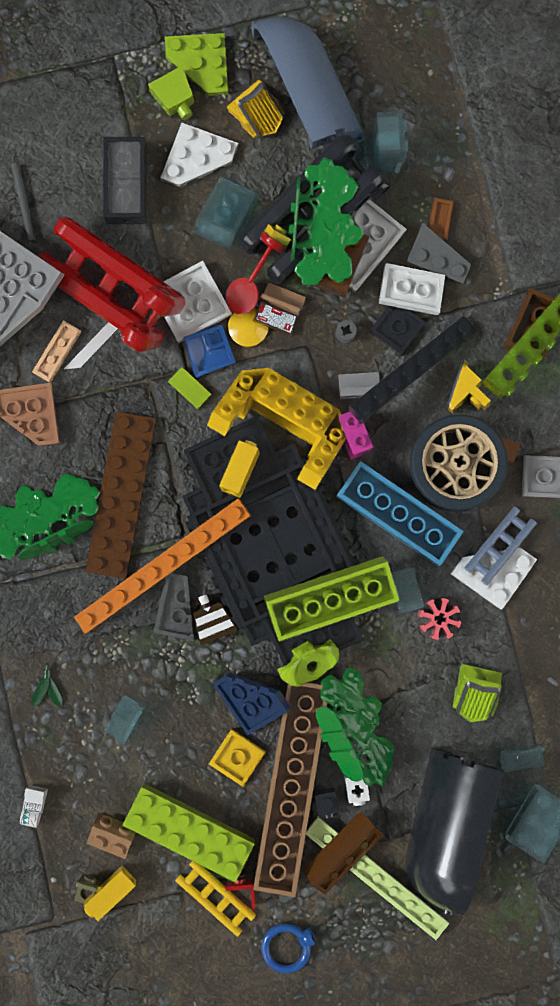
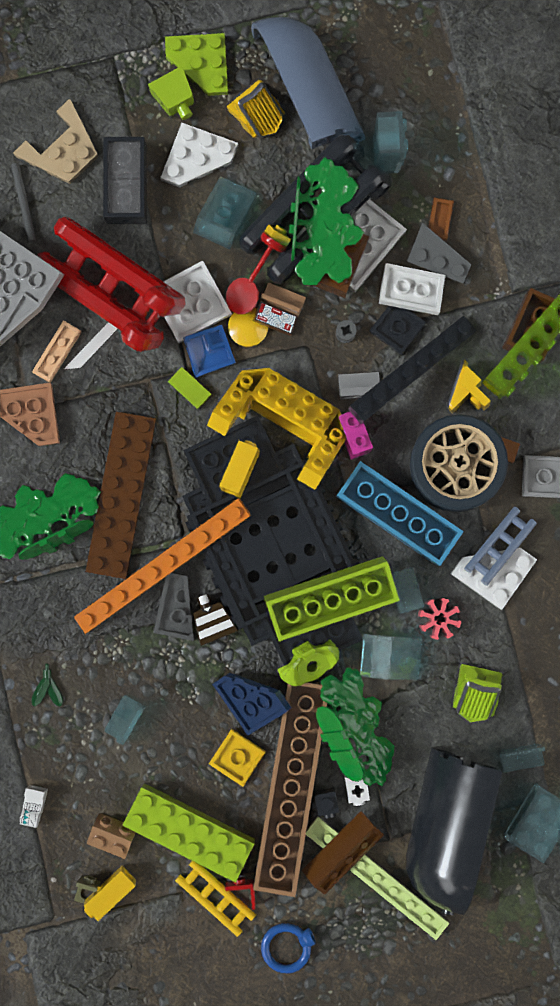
(68, 154): none -> tan wing
(390, 657): none -> clear light blue slope

